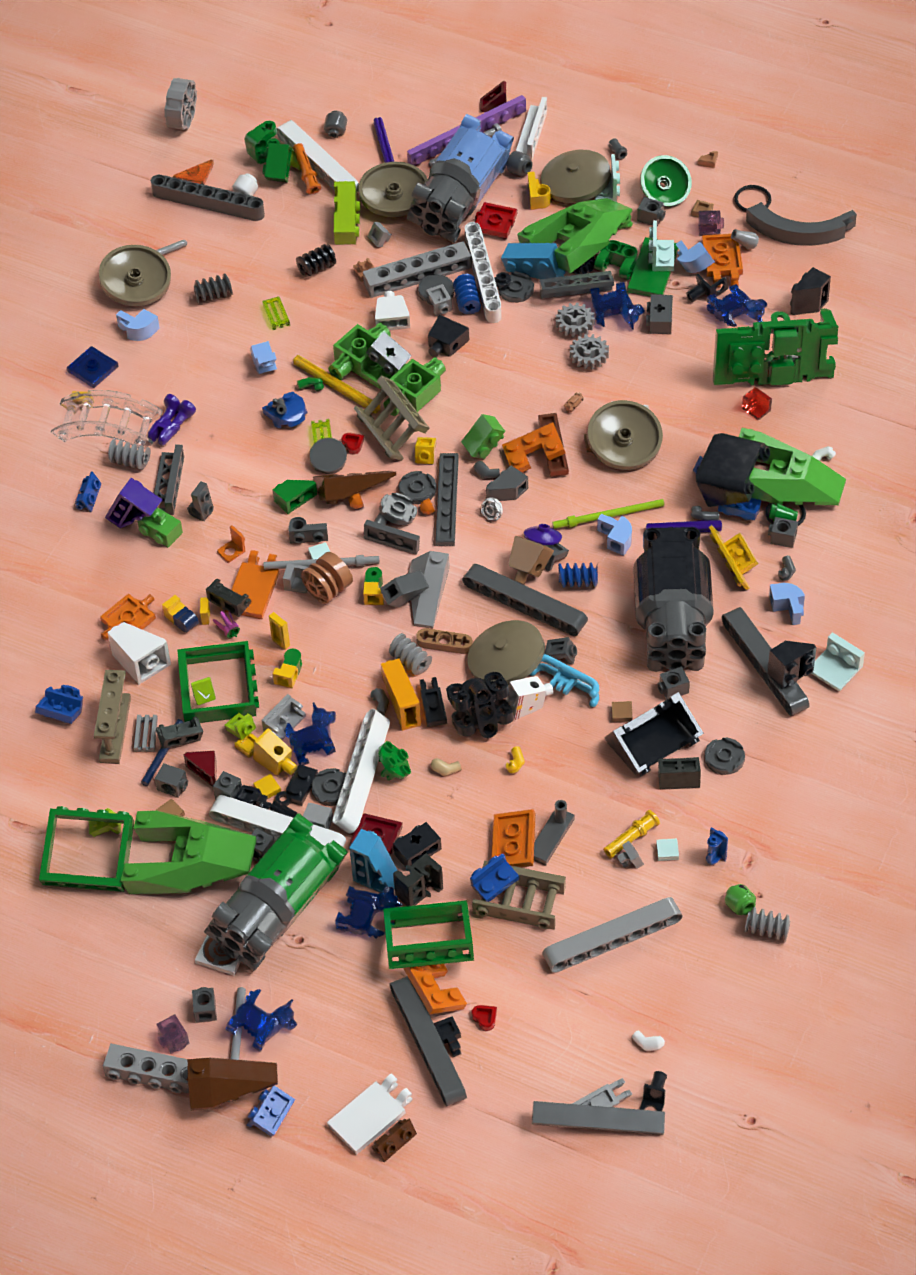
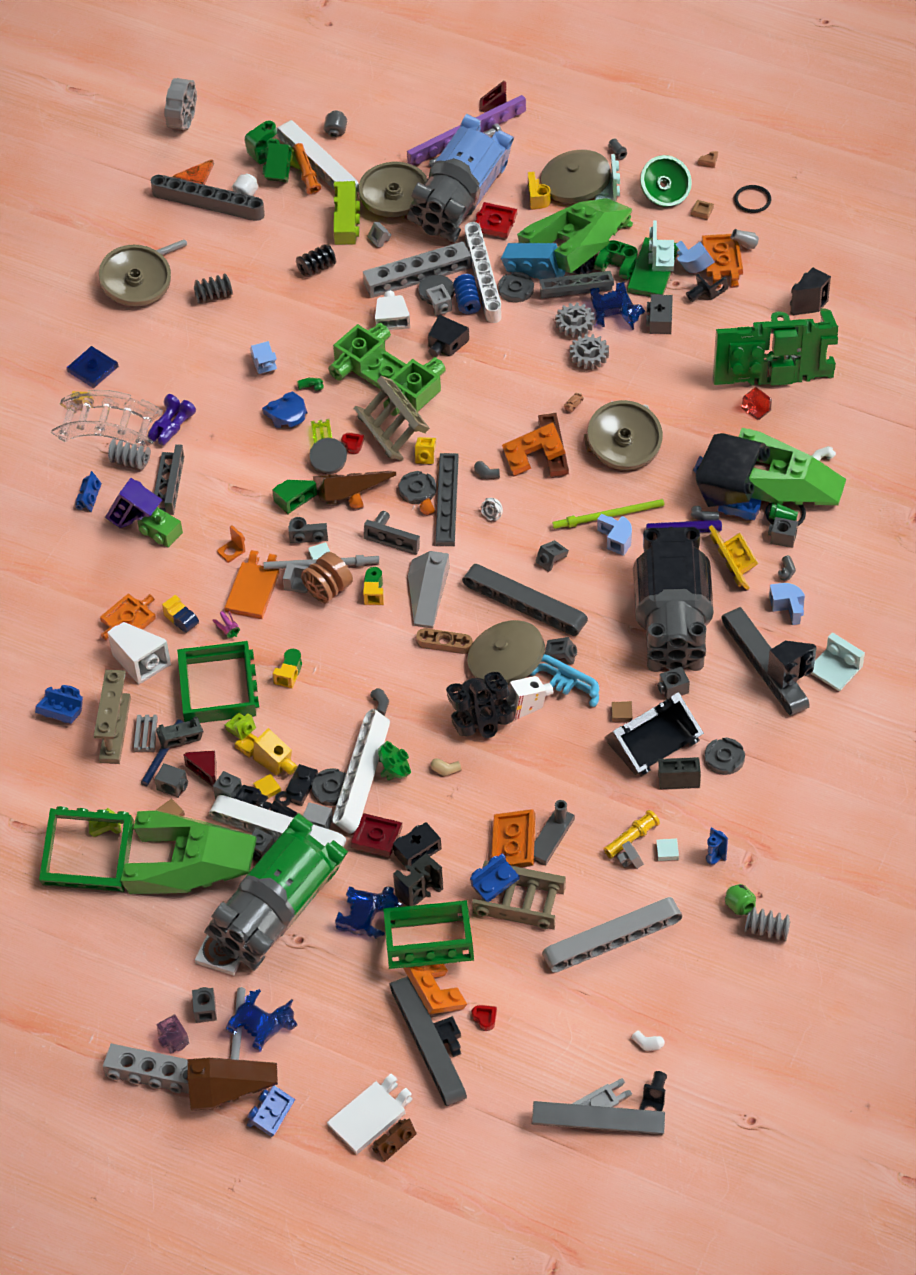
(140, 327): light blue brick -> none
(201, 502): dark grey plate -> none
(203, 691): lime slope -> none
(204, 611): yellow tile -> none
(227, 598): pearl dark grey hinge -> none
(279, 322): clear neon green tile -> none
(279, 630): yellow tile -> none
(280, 405): dark grey arm -> none
(285, 712): light grey hinge -> none
(314, 736): clear blue animal -> none
(334, 382): yellow axle -> none
(362, 266): nougat tile -> none
(371, 862): dark azure wedge -> none
(383, 140): dark purple axle -> none
(396, 354): brick -> none
(398, 509): tile -> none
(401, 694): light orange slope -> none
(404, 588): dark grey slope -> none
(410, 654): light grey piece -> none
(433, 703): black hinge -> none
(483, 436): bright green brick -> none
(502, 280): black plate -> none
(508, 485): dark grey slope -> none
(517, 762): yellow arm -> none
(519, 163): dark grey head -> none
(528, 558): medium nougat torso -> none
(532, 128): white fence -> none
(543, 534): dark purple dish -> none
(578, 575): blue piece -> none
(650, 210): dark grey brick -> none
(710, 222): clear purple brick -> none
(736, 305): clear blue animal -> none
(798, 232): dark grey arch -> none

